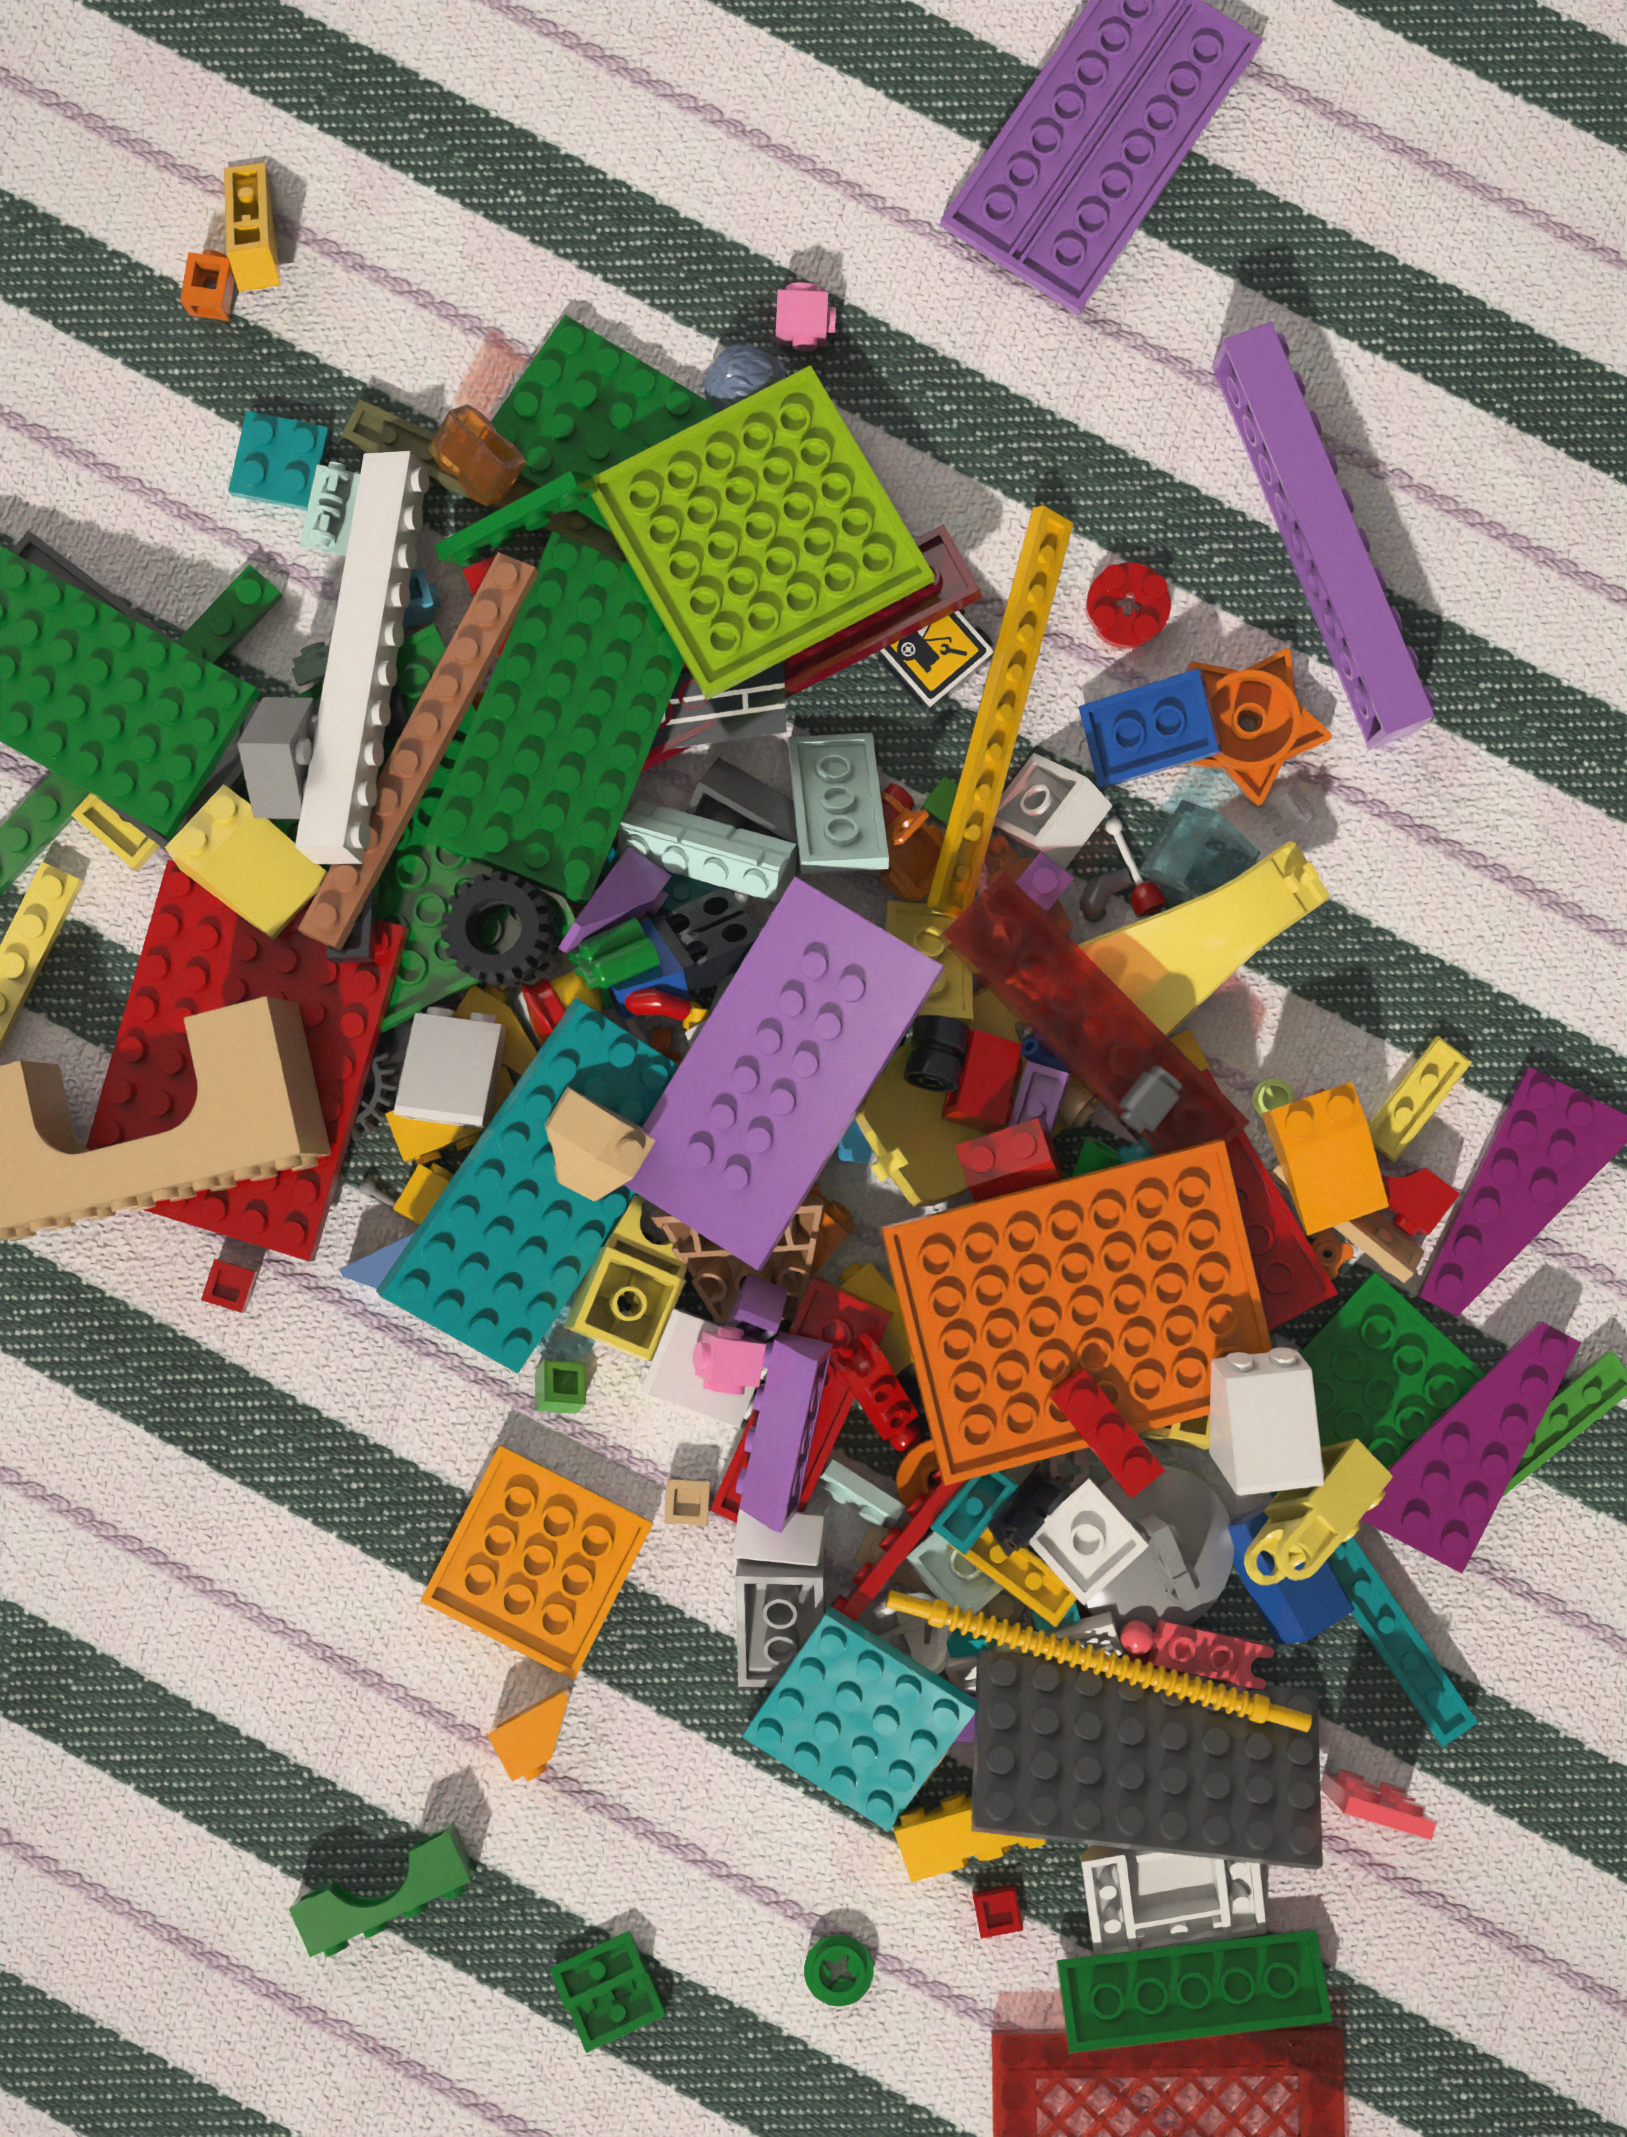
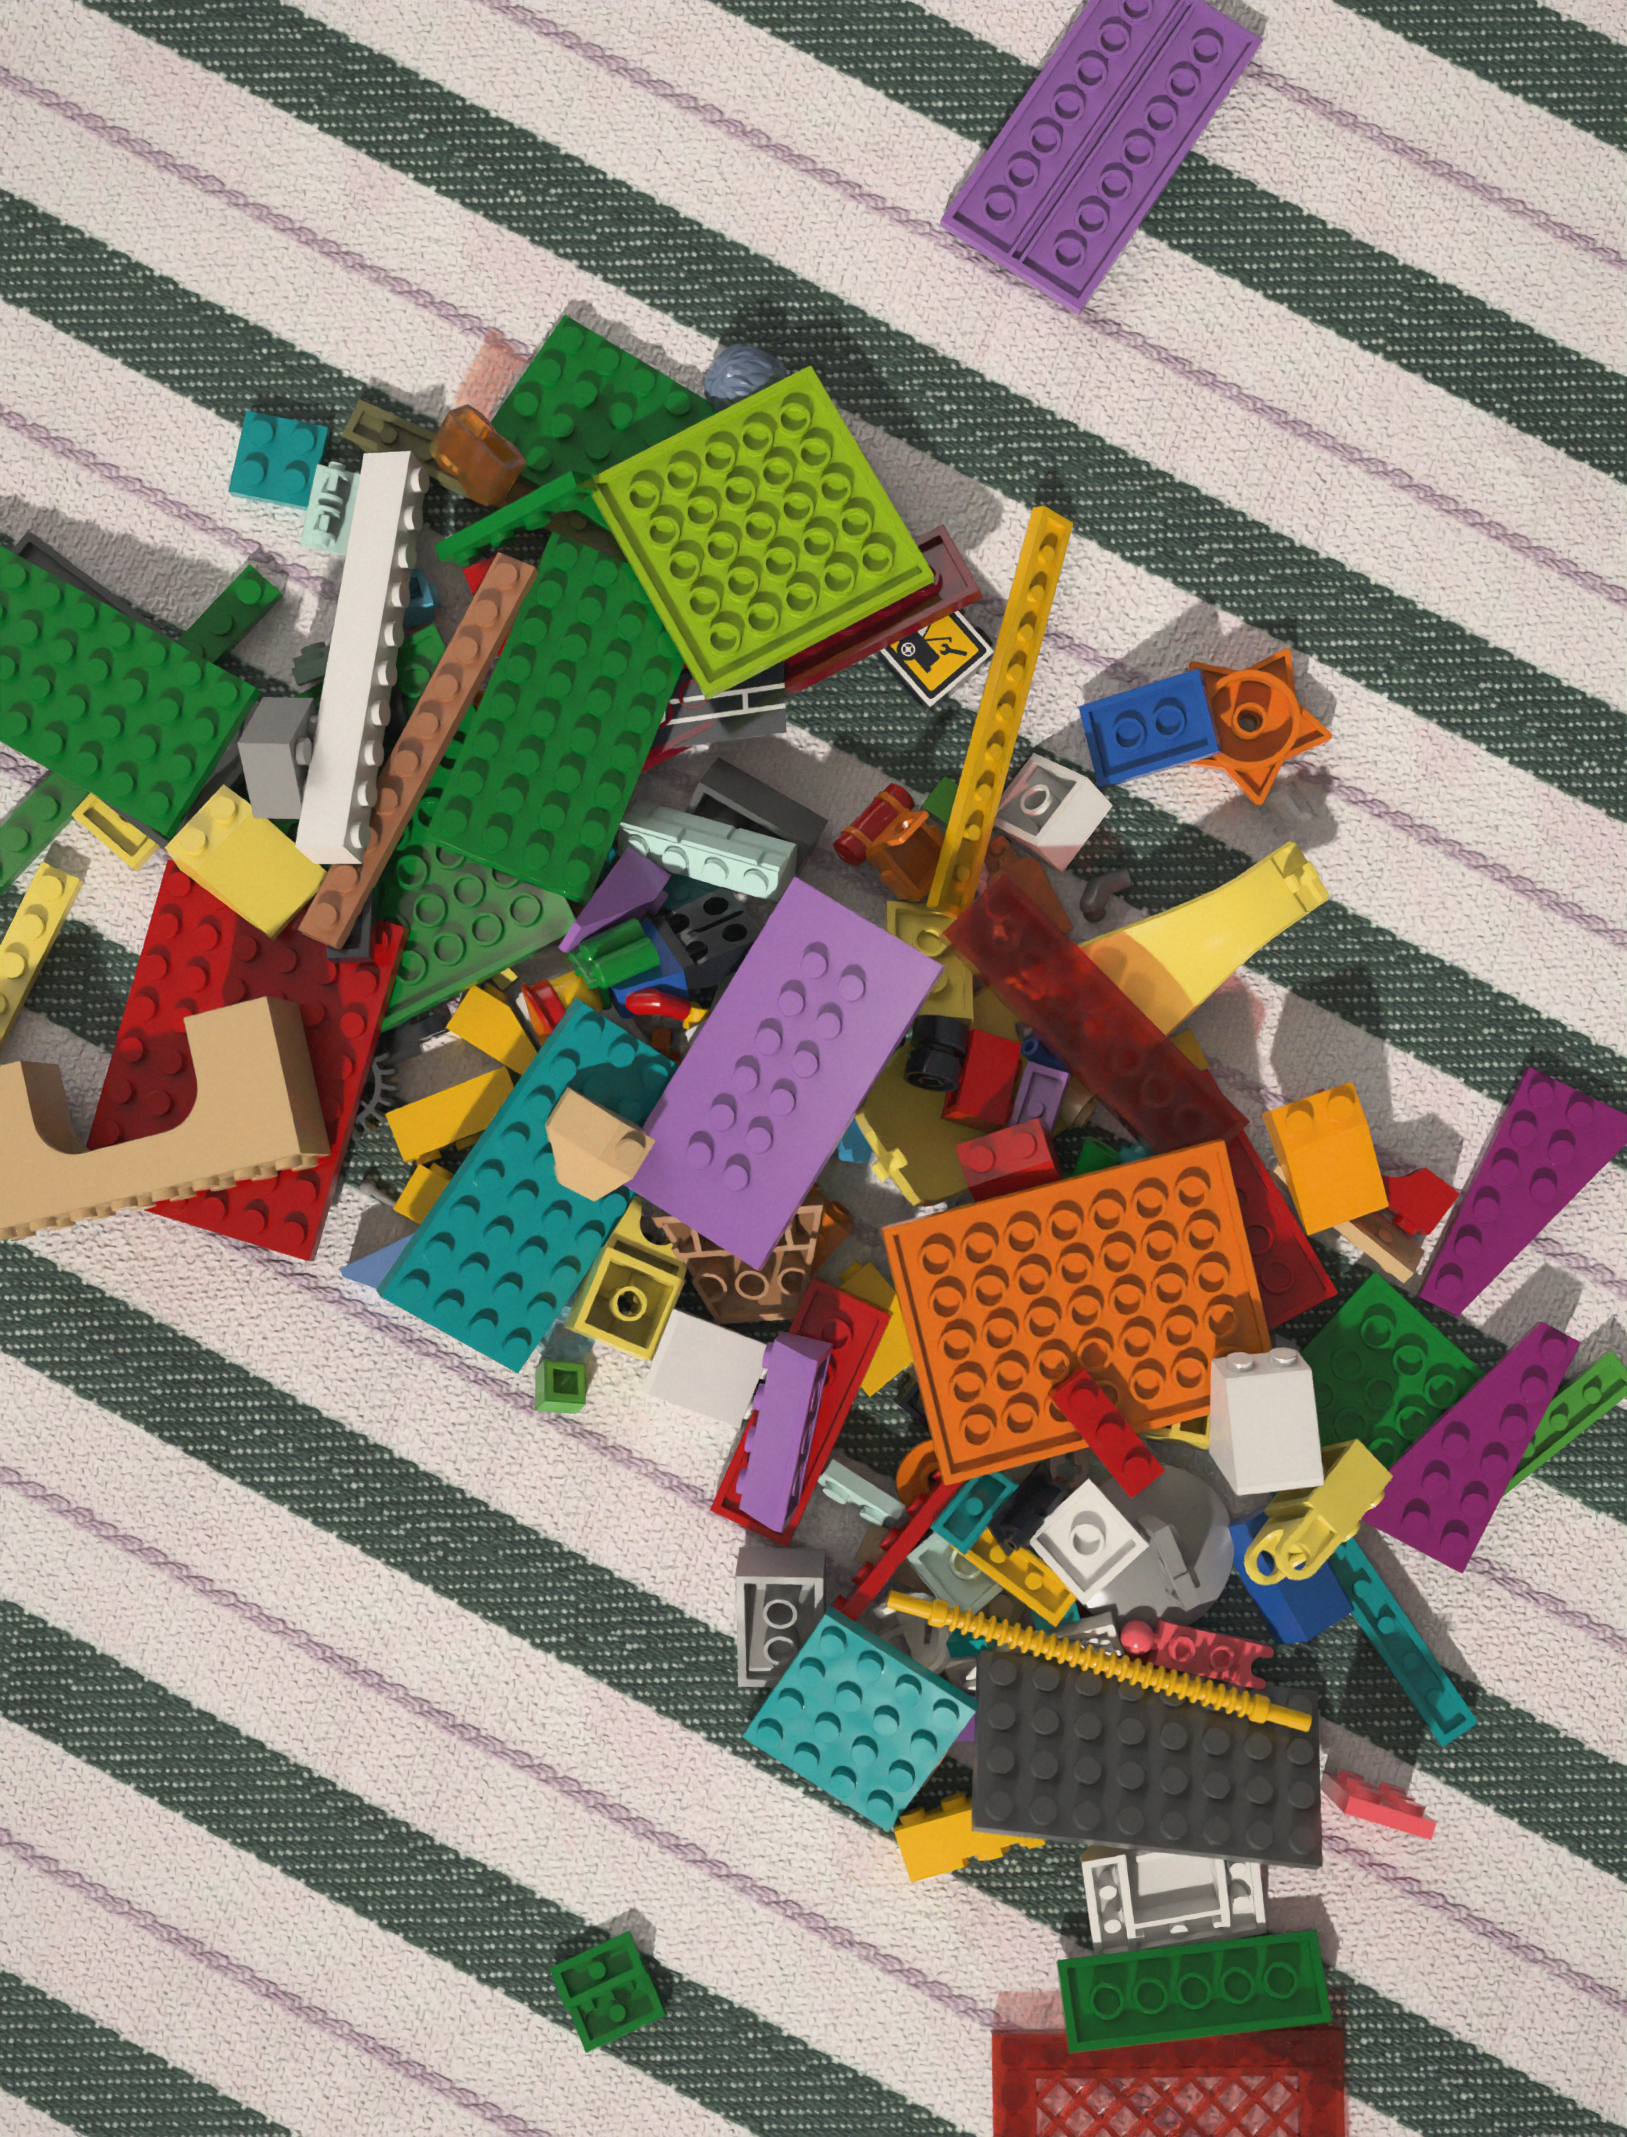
(199, 273): orange brick -> none
(229, 1285): red plate -> none
(250, 227): yellow slope -> none
(334, 1914): green arch -> none
(451, 1069): white slope -> none
(467, 918): black tyre -> none
(531, 1736): light orange slope -> none
(537, 1562): light orange plate -> none
(687, 1501): tan plate -> none
(728, 1360): bright pink brick -> none
(758, 1308): medium lavender slope -> none
(797, 1544): white slope -> none
(804, 317): bright pink brick -> none
(837, 803): light aqua plate -> none
(844, 1989): green gear -> none
(880, 1394): red plate -> none
(997, 1911): red tile -> none
(1044, 881): medium lavender plate -> none
(1142, 624): red plate -> none
(1146, 896): hinge -> none
(1150, 1099): dark grey brick -> none
(1197, 853): clear light blue slope -> none
(1271, 1095): yellowish green plate -> none
(1322, 536): medium lavender brick -> none
(1340, 1251): orange plate -> none
(1416, 1098): light yellow tile -> none

